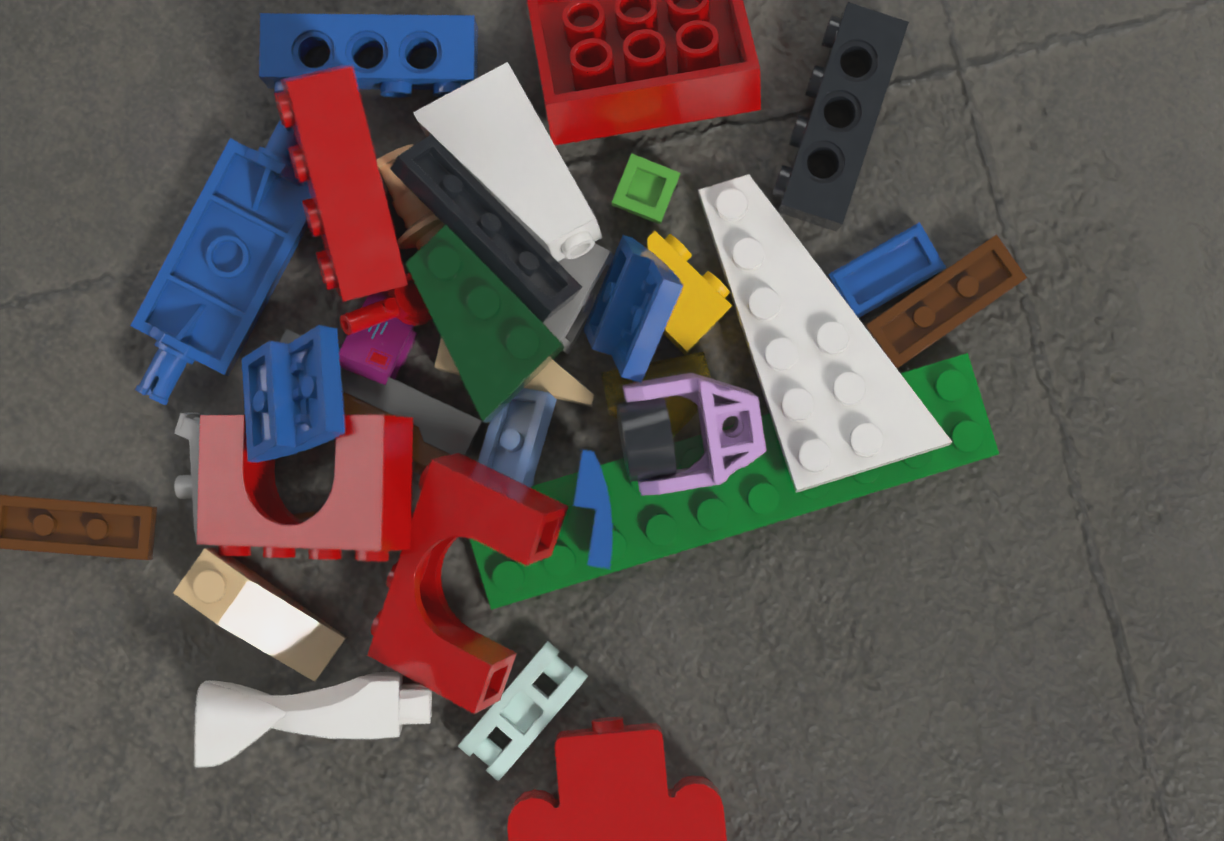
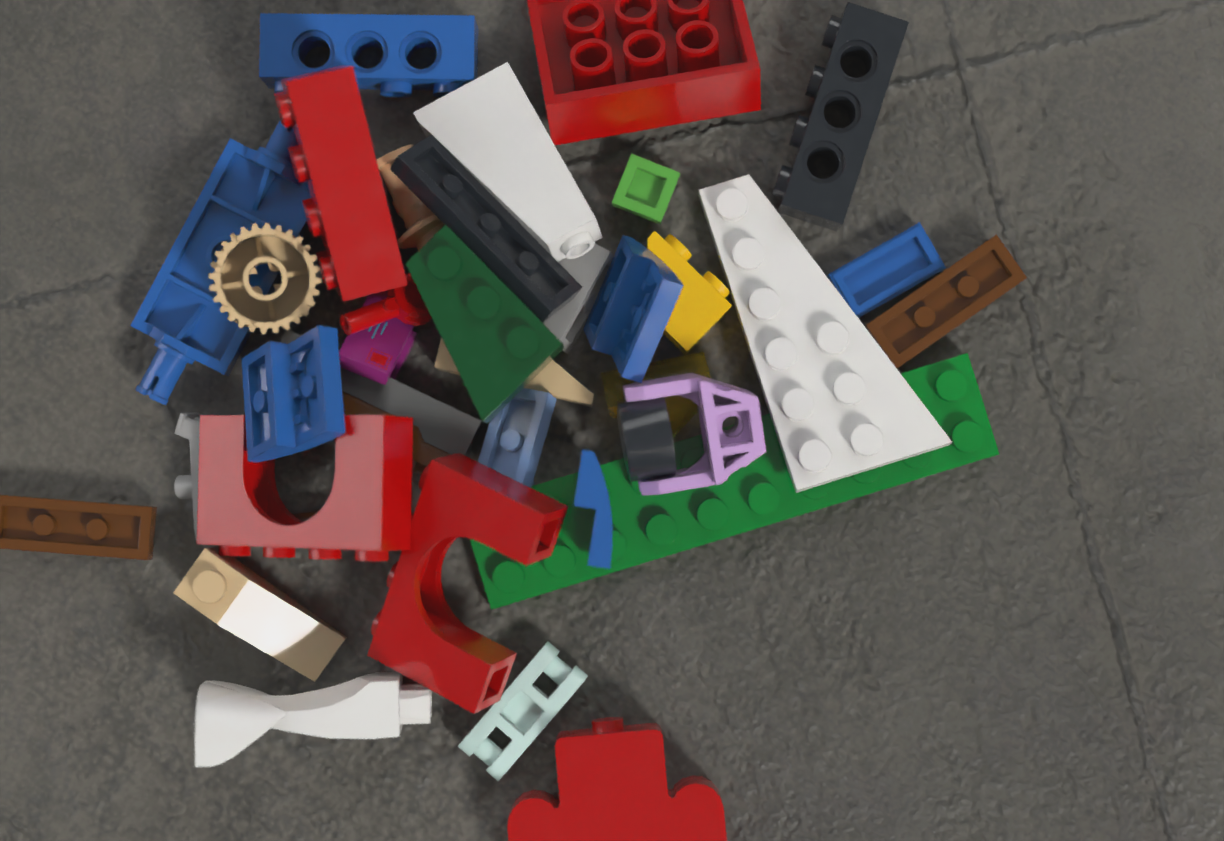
(283, 254): none -> tan brick

